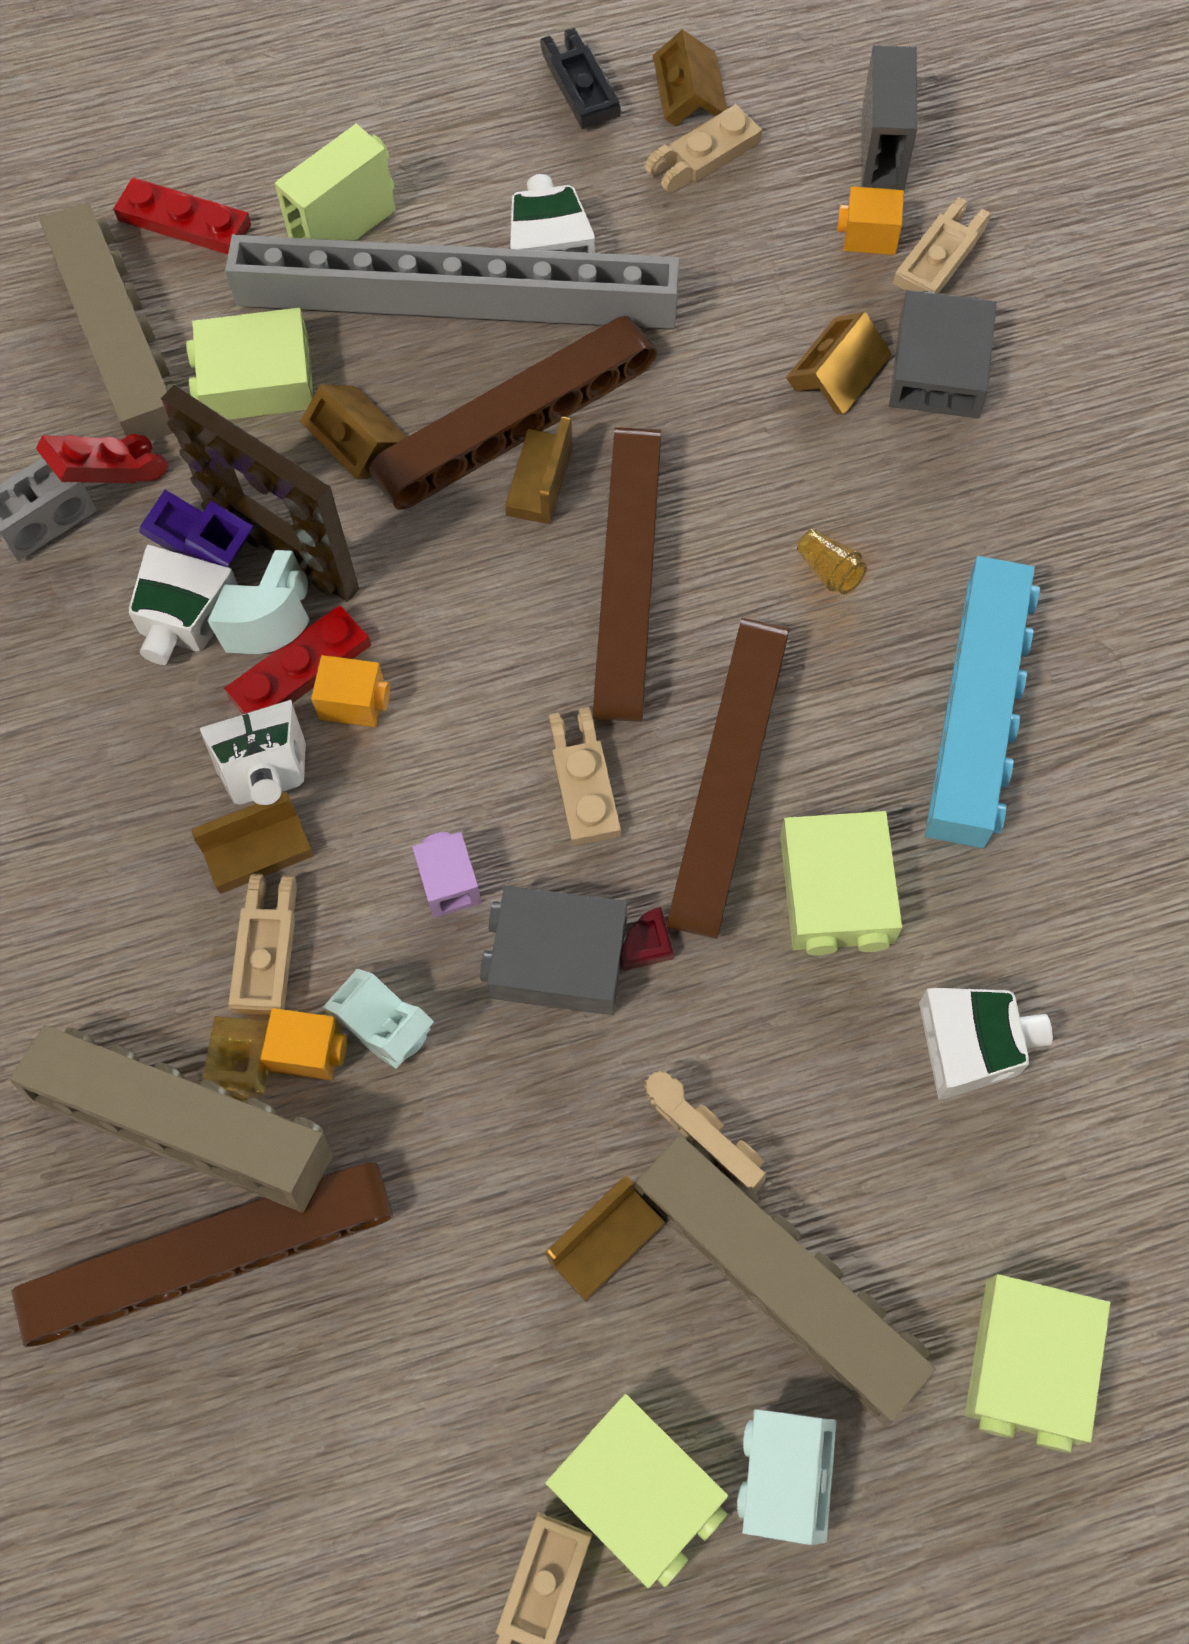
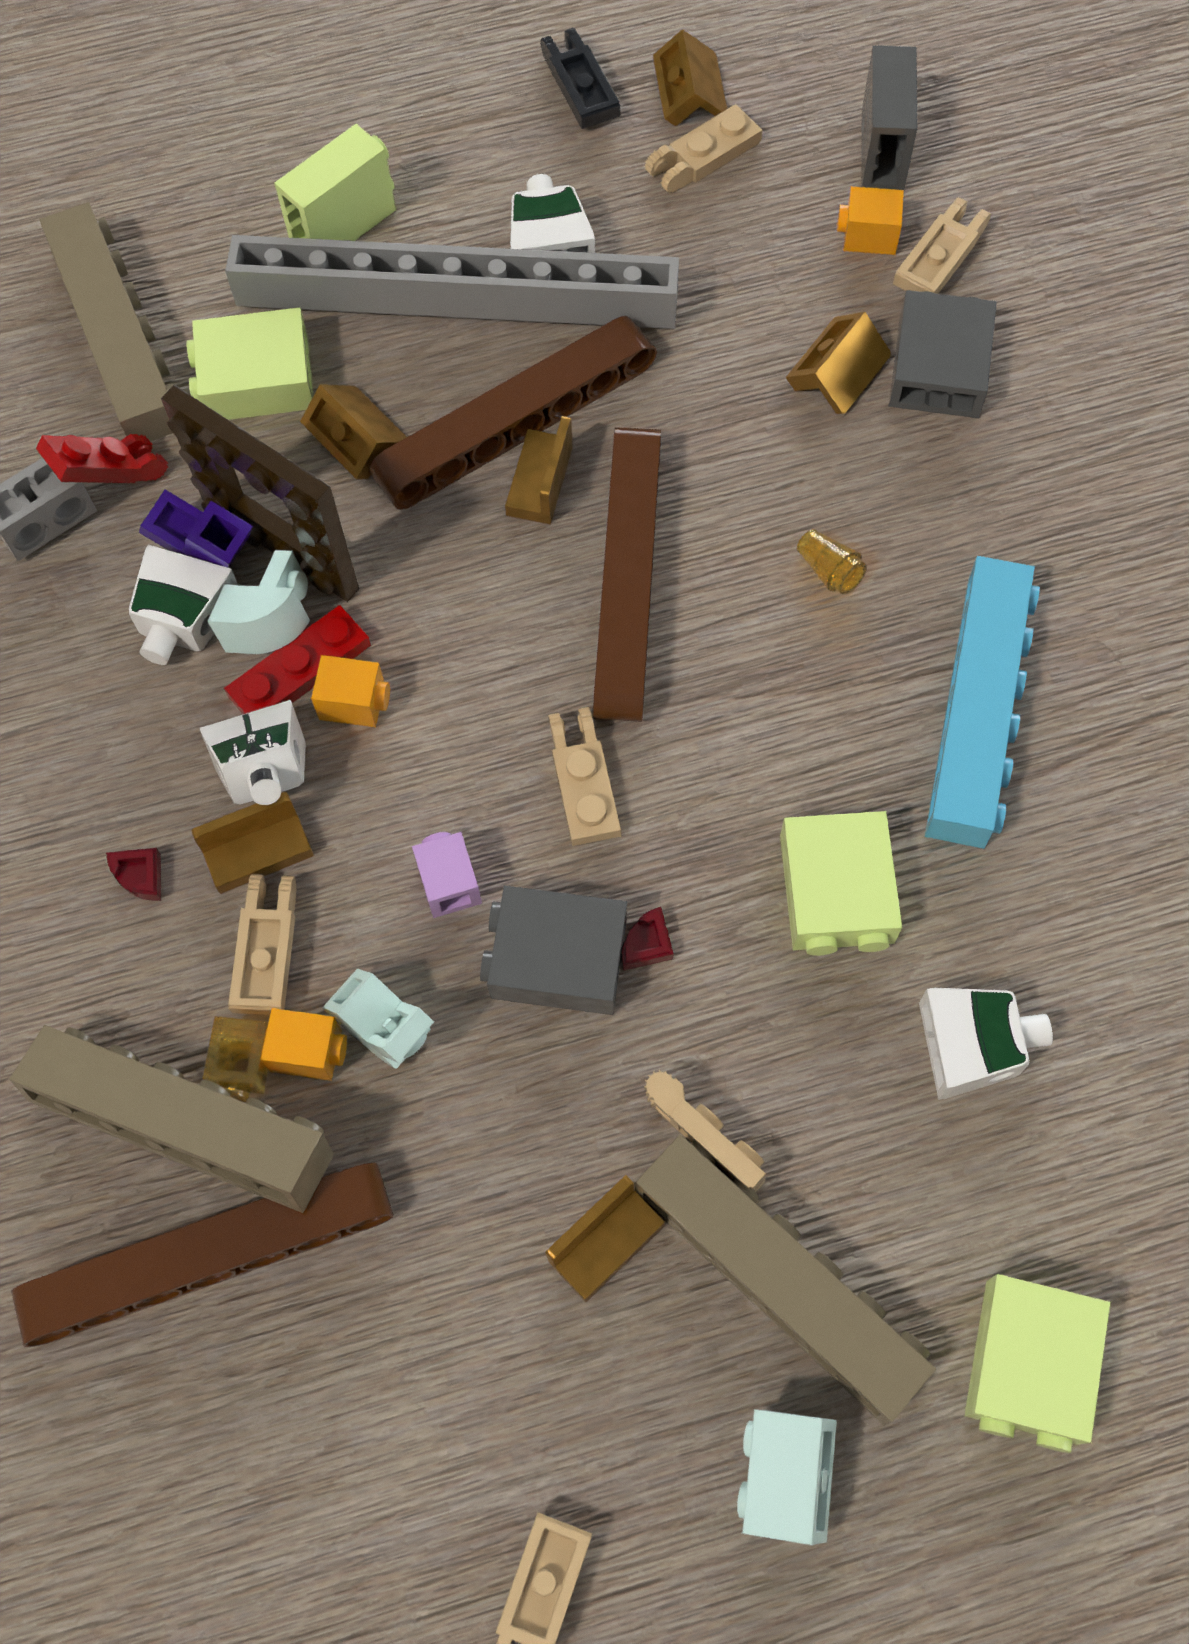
(138, 871): none -> dark red tile
(180, 215): red plate -> none
(639, 1493): yellowish green brick -> none
(728, 779): reddish brown beam -> none

